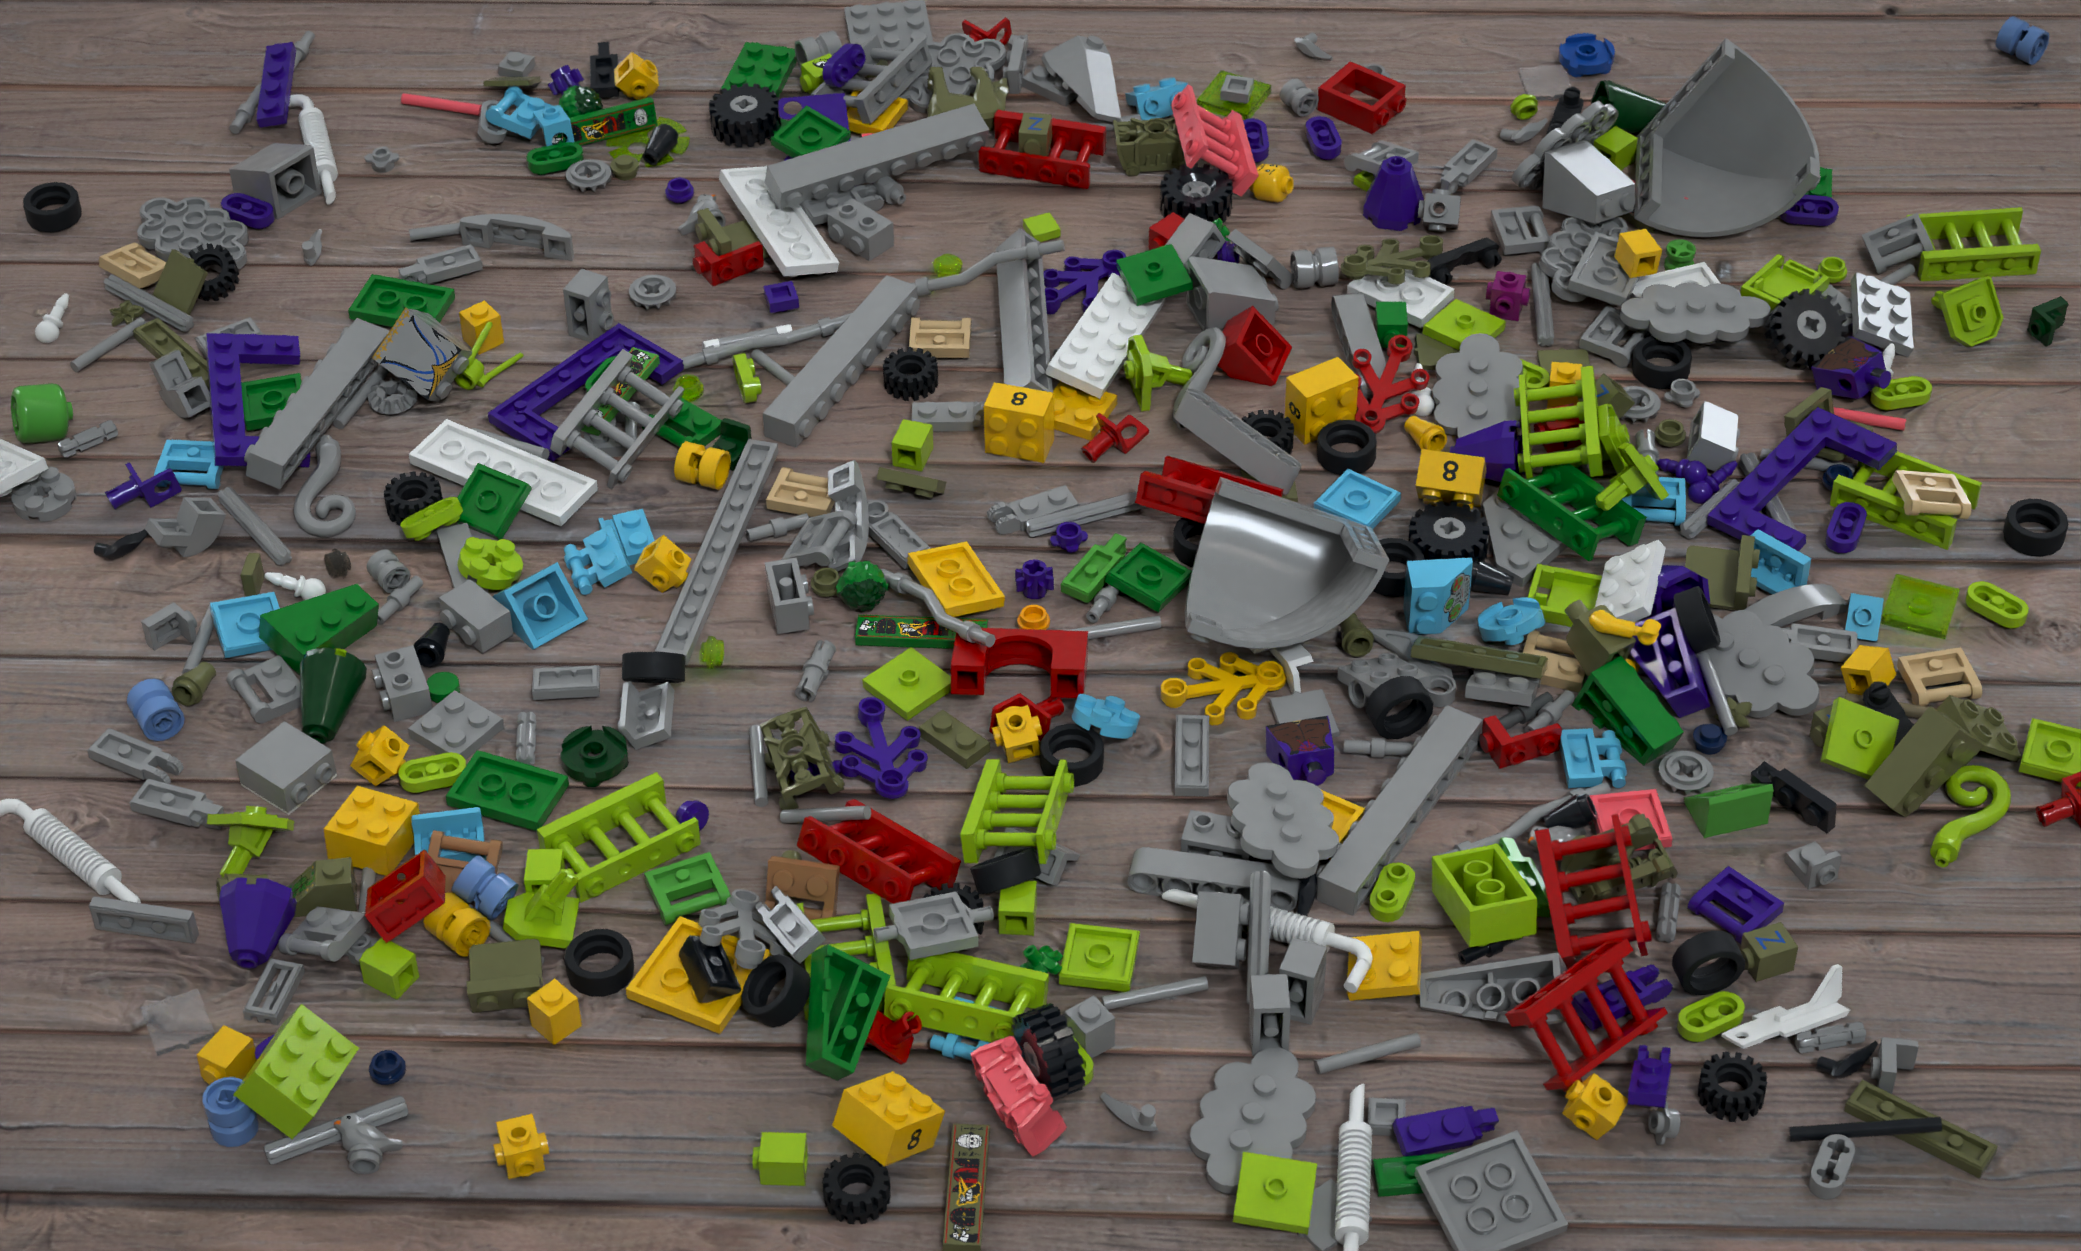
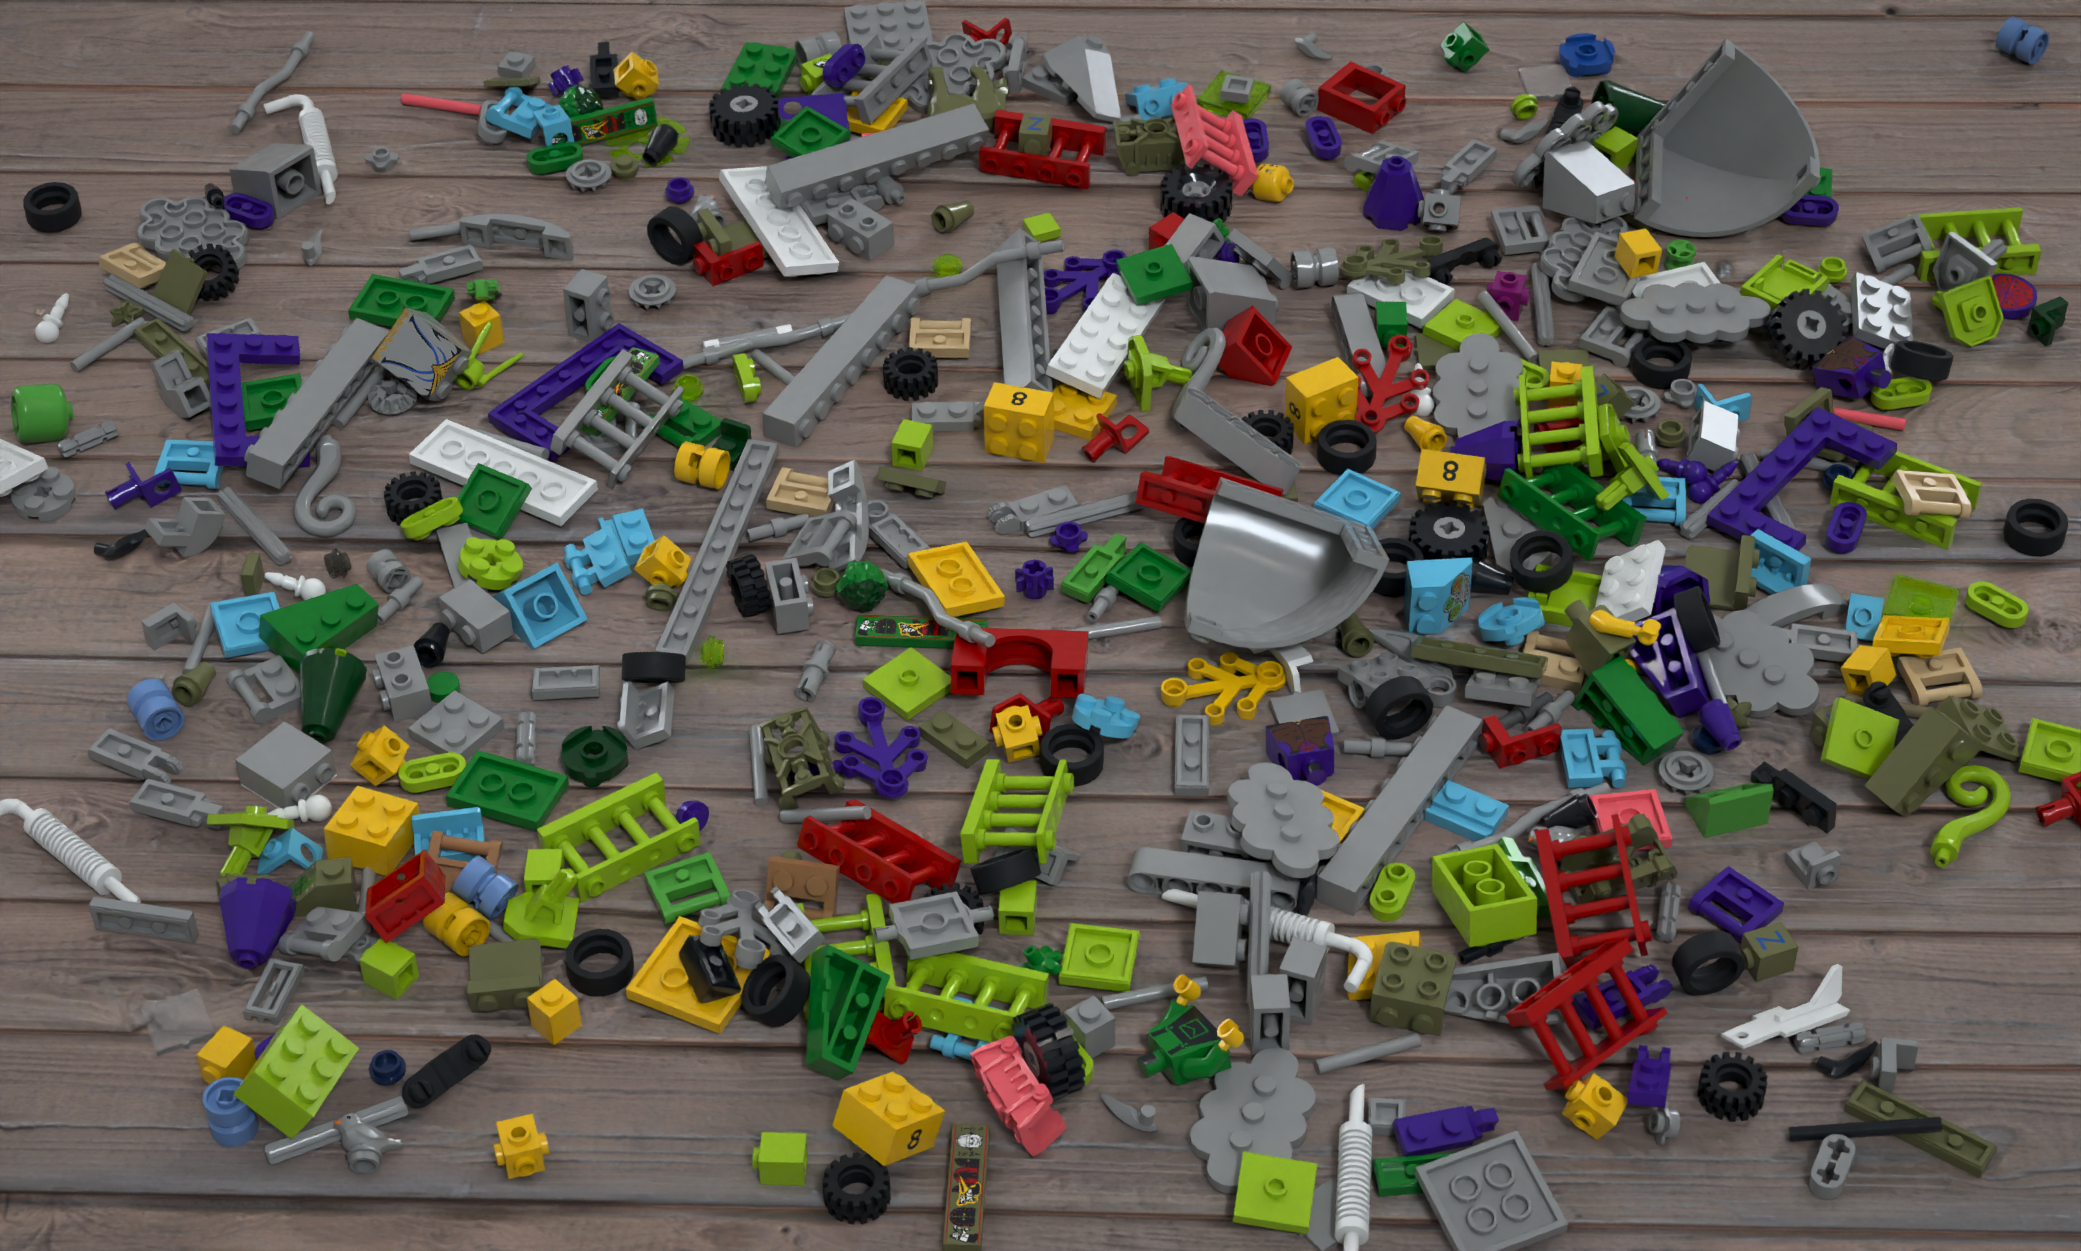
(214, 195): none -> black bar
(276, 84): dark purple plate -> none
(287, 847): none -> medium azure bracket
(315, 808): none -> white bar
(445, 1070): none -> black piece
(484, 289): none -> bright green hinge
(661, 597): none -> olive plate
(665, 243): none -> black tyre
(748, 585): none -> black tyre
(781, 297): dark purple plate -> none
(950, 216): none -> olive cone
(1033, 618): light orange plate -> none
(1187, 1042): none -> torso
(1412, 988): none -> olive bracket
(1464, 47): none -> green brick
(1466, 812): none -> medium azure plate
(1508, 326): none -> light grey bar
(1541, 542): none -> black tyre
(1705, 1018): lime plate -> none
(1719, 722): none -> dark purple cone
(1738, 404): none -> medium azure bracket
(1912, 635): none -> yellow plate
(1922, 360): none -> black tyre
(1962, 262): none -> light grey piece
(2014, 295): none -> tile

